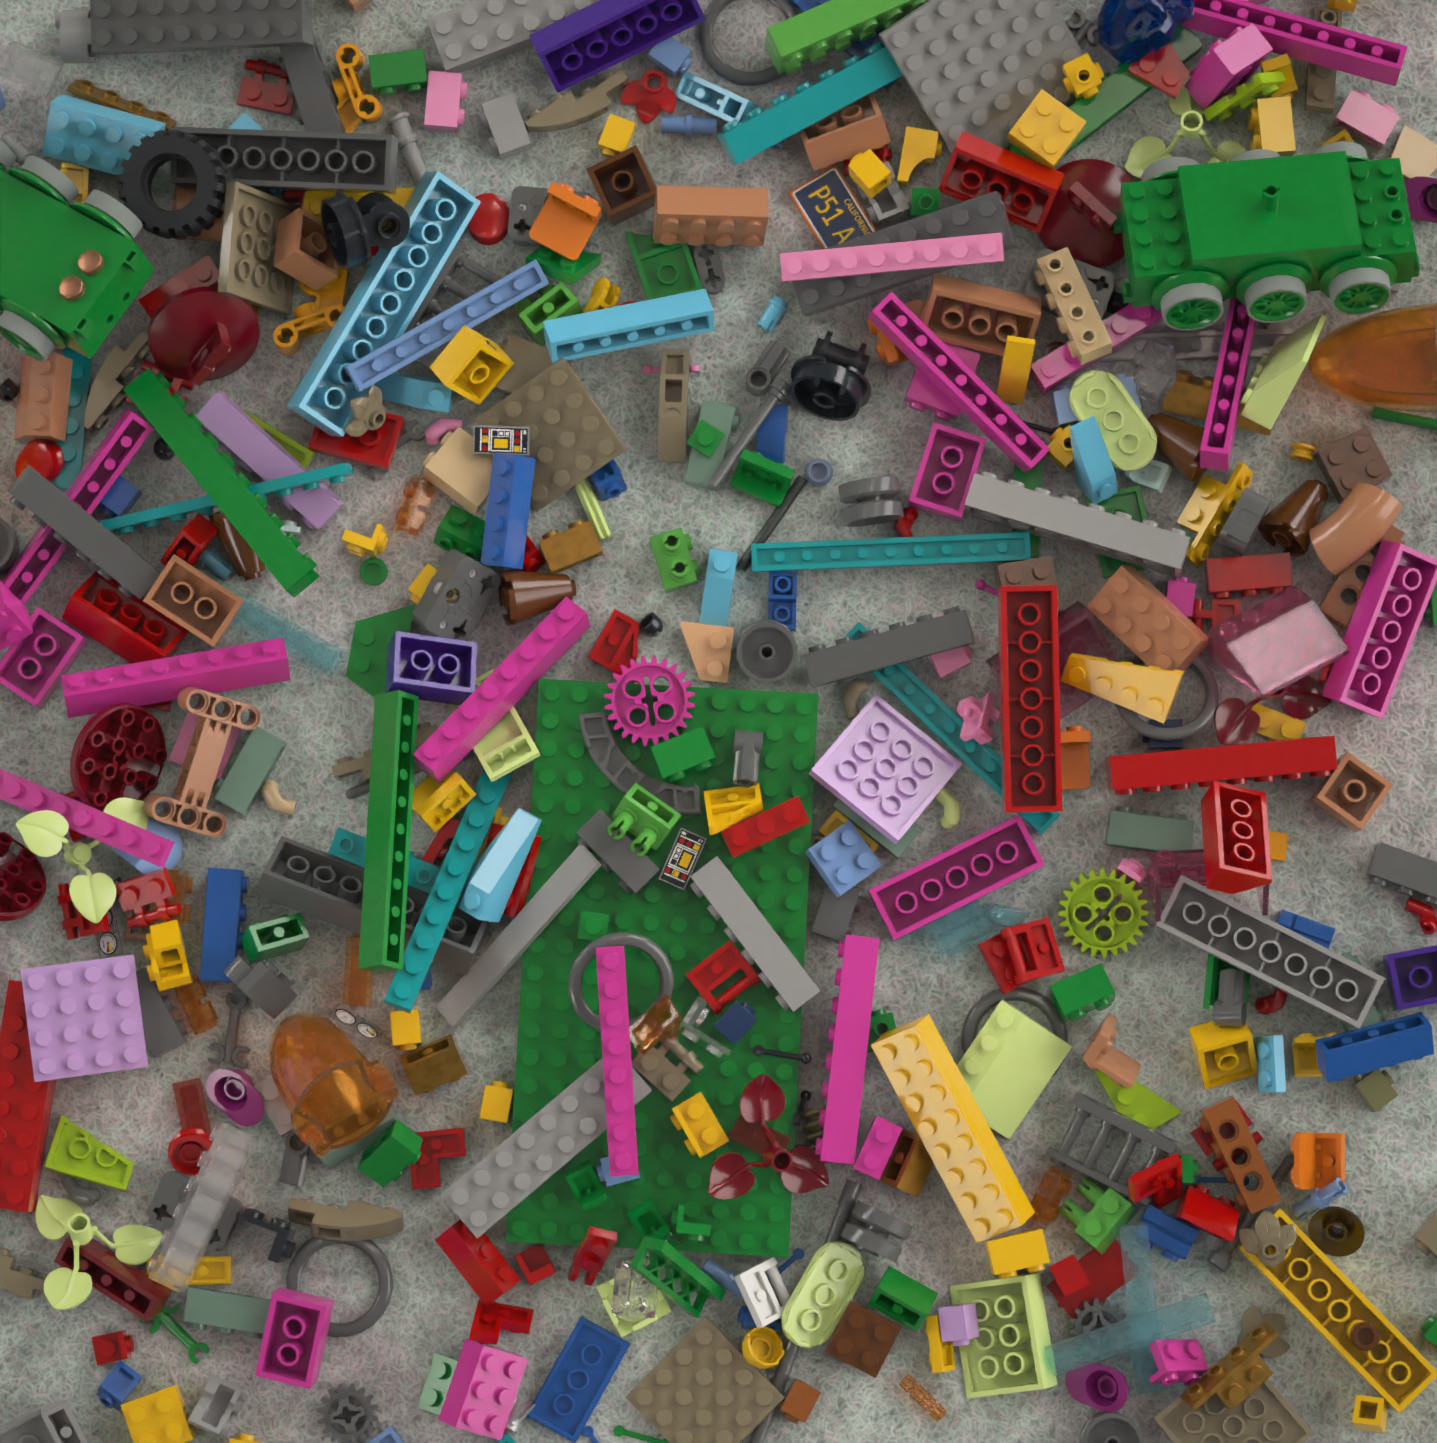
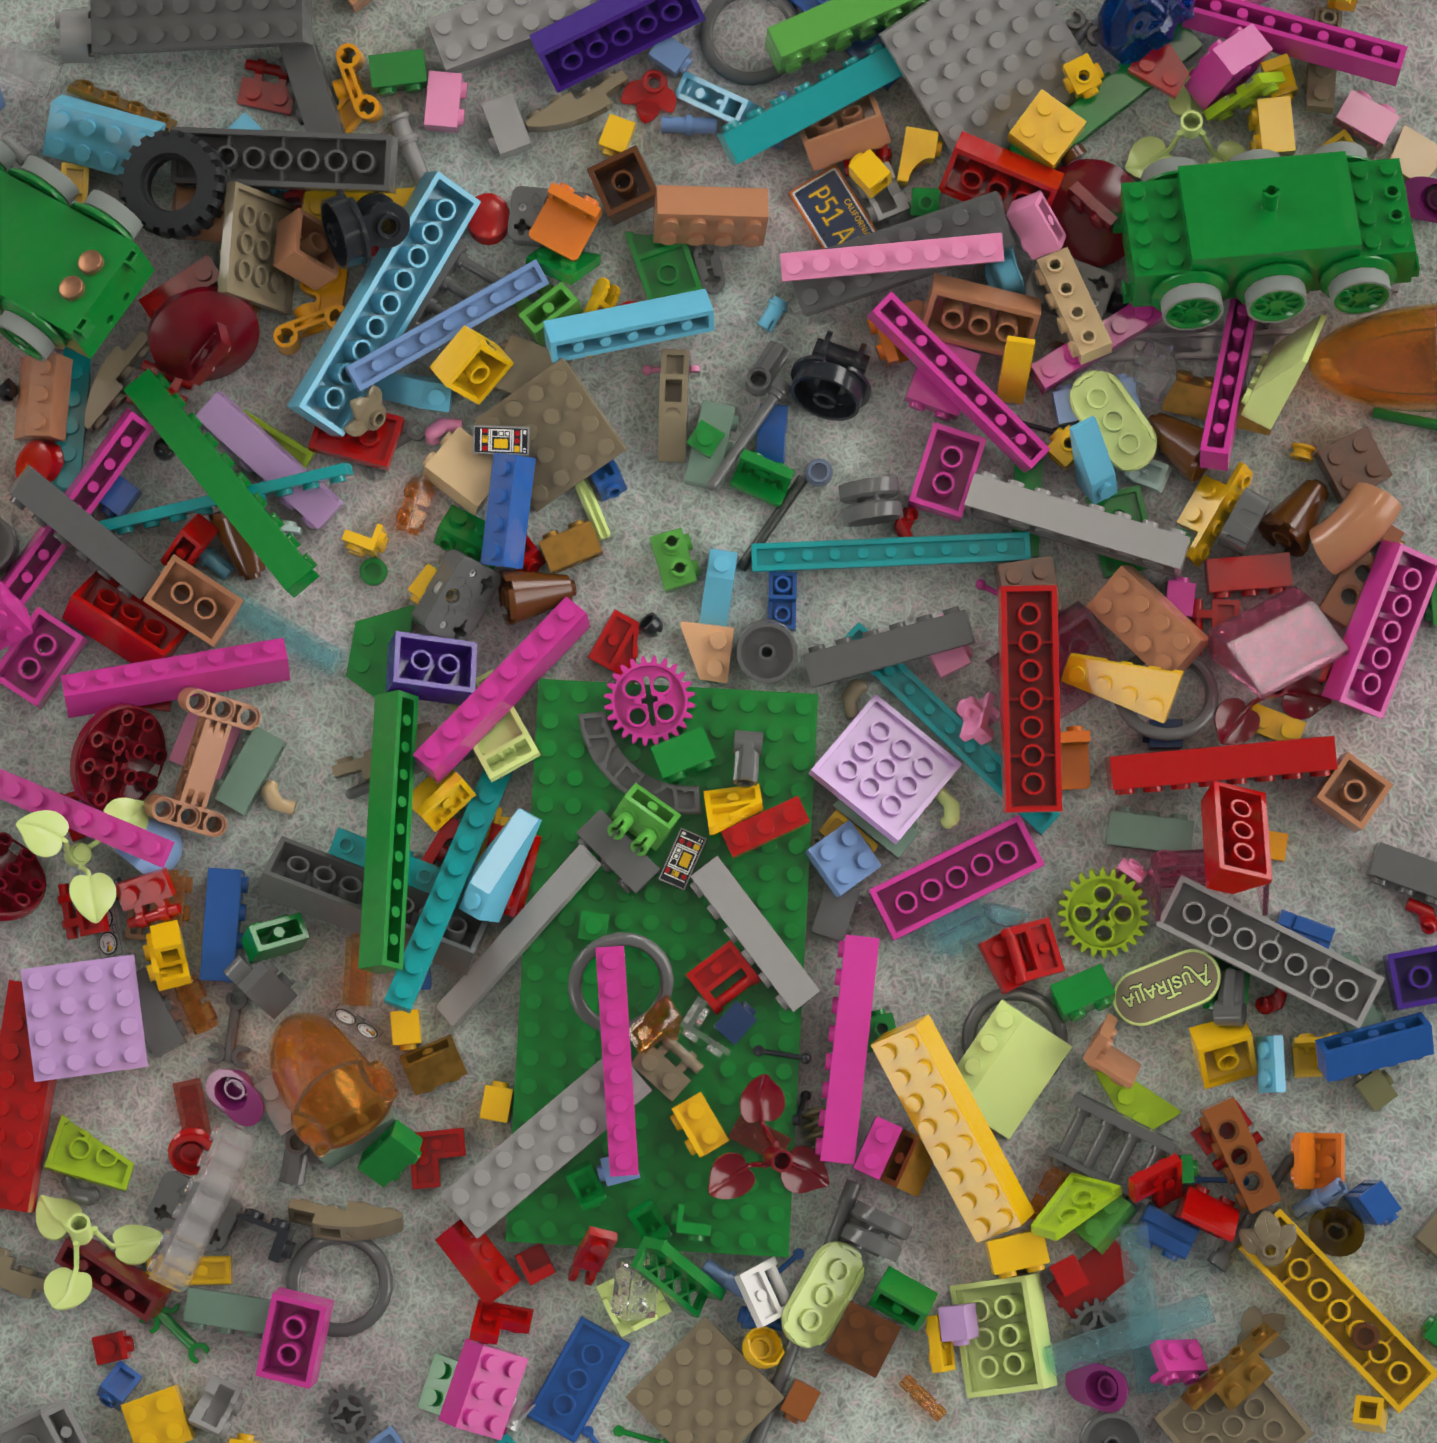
(1005, 274): none -> medium azure piece
(1036, 225): none -> bright pink brick
(1073, 154): none -> reddish brown tile
(1073, 1204): none -> lime wing
(1167, 987): none -> dark tan tile
(1373, 1203): none -> blue brick

